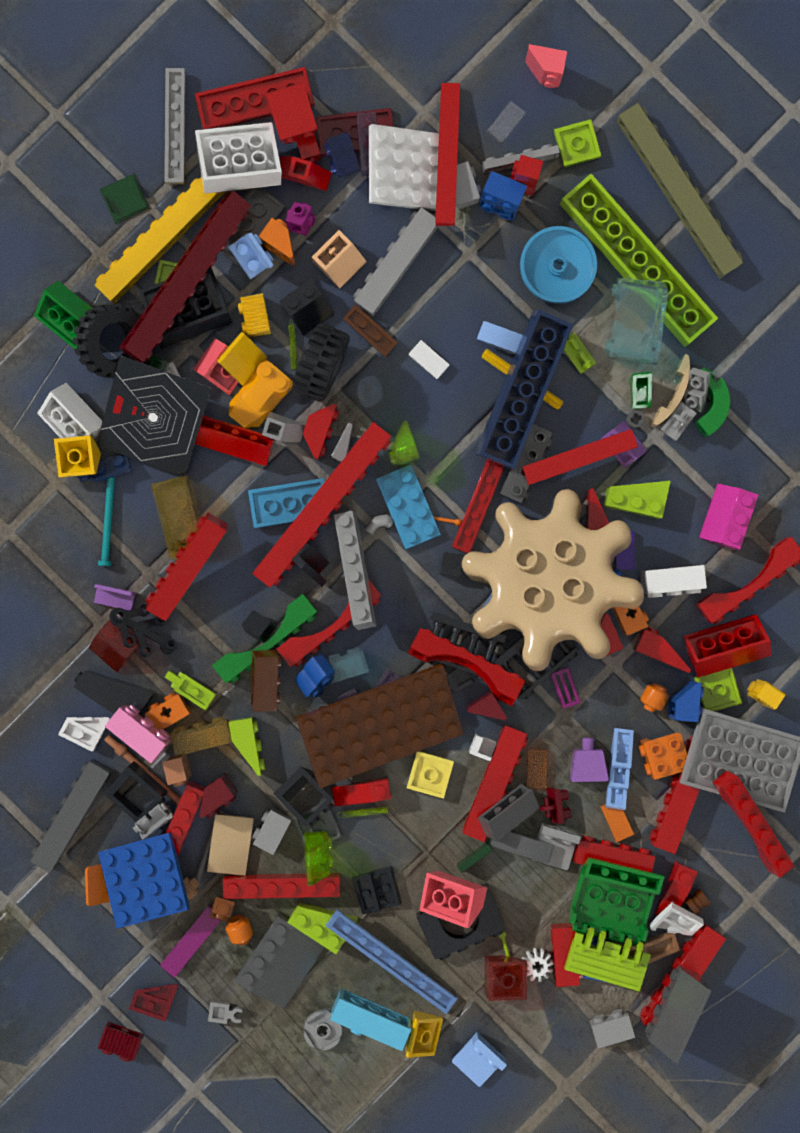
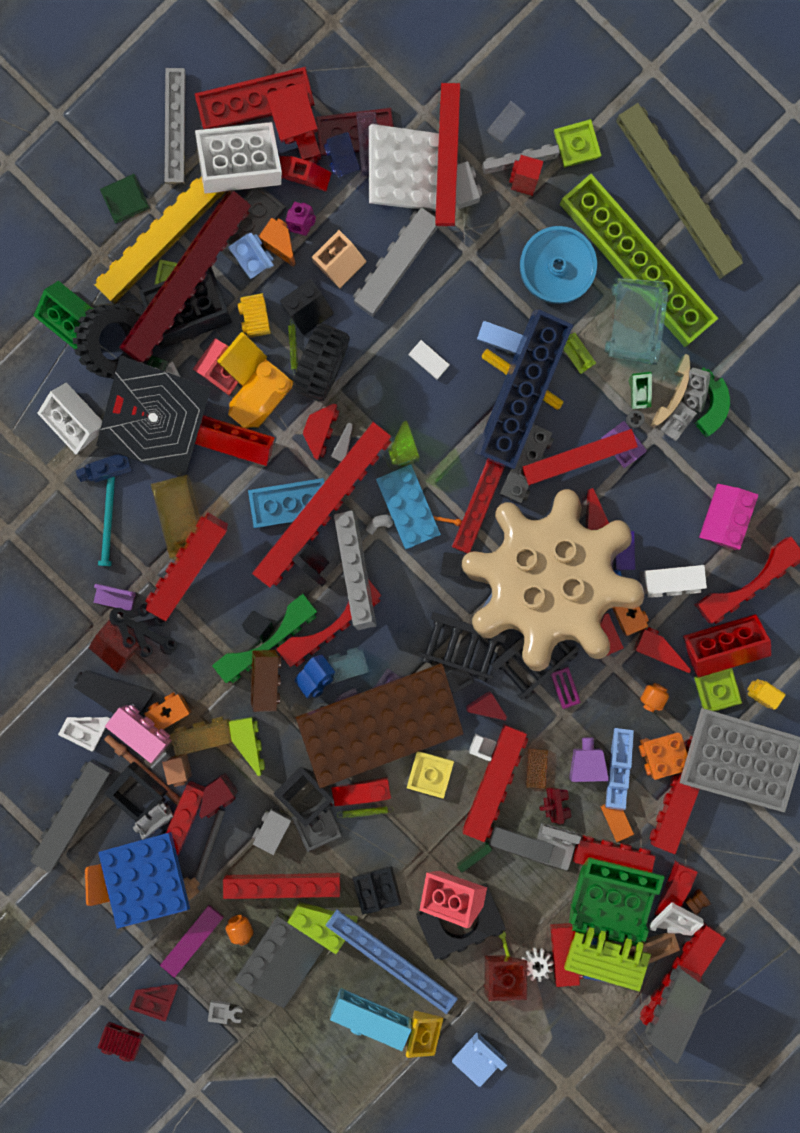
(76, 456): yellow slope -> none
(191, 689): lime hinge -> none
(221, 909): dark orange brick -> none
(230, 844): tan tile -> none
(283, 428): light grey slope -> none
(317, 856): clear neon green slope -> none
(322, 1040): light grey plate -> none
(370, 331): reddish brown plate -> none
(431, 648): red arch -> none
(502, 196): blue slope -> none
(508, 812): dark grey brick -> none
(546, 64): coral slope -> none
(611, 1028): light grey brick -> none
(638, 499): lime wedge -> none
(685, 703): blue slope -> none
(767, 844): red arch -> none

